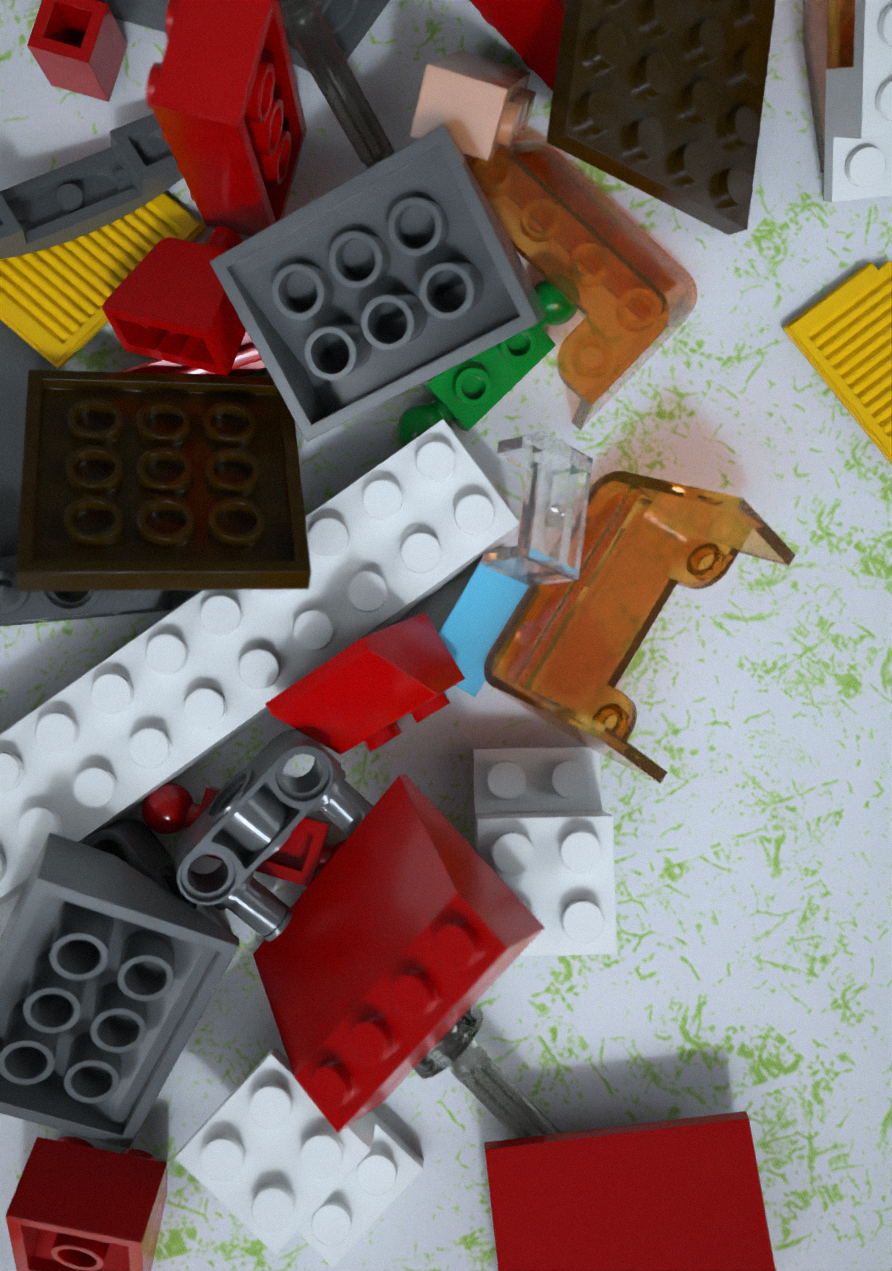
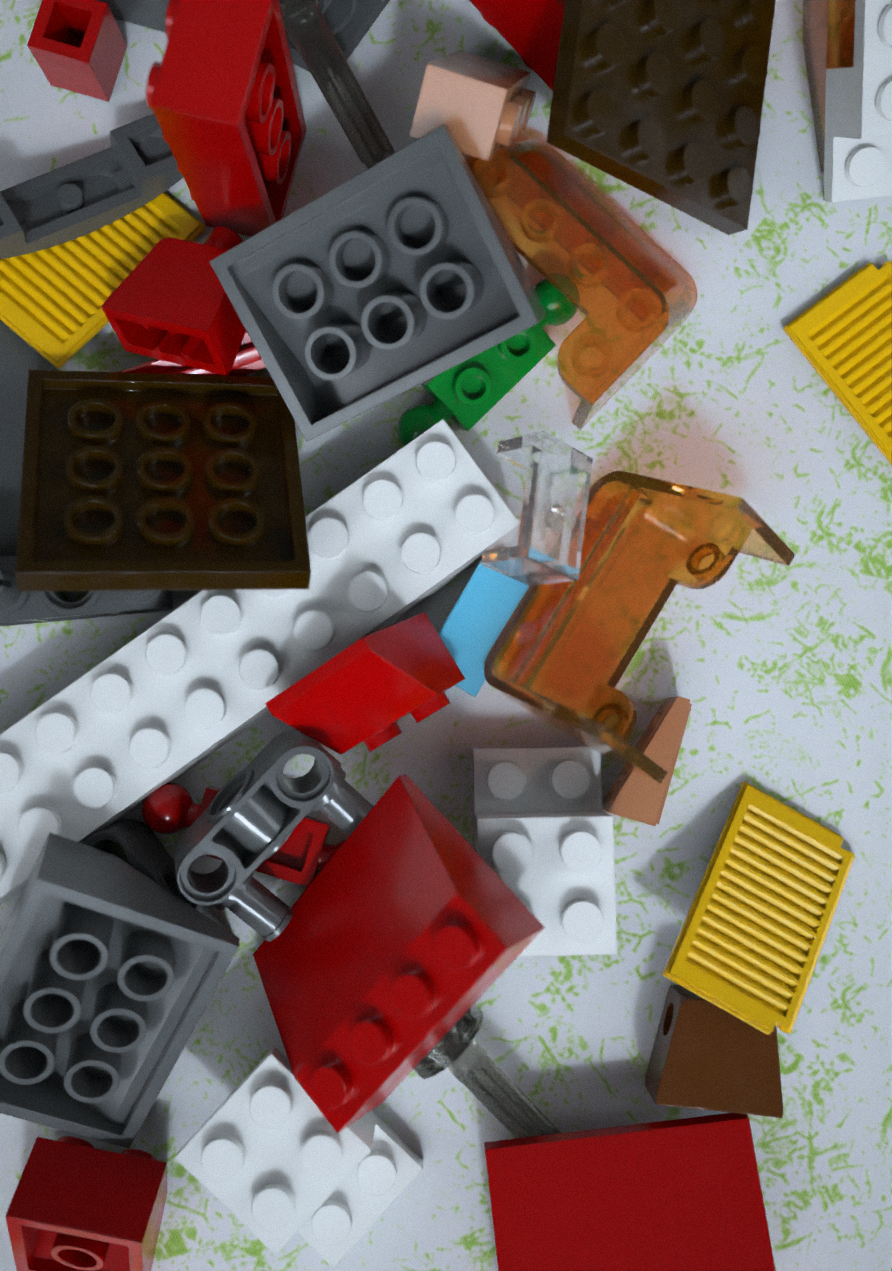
(637, 795): none -> nougat slope
(712, 1060): none -> reddish brown torso
(761, 912): none -> yellow window

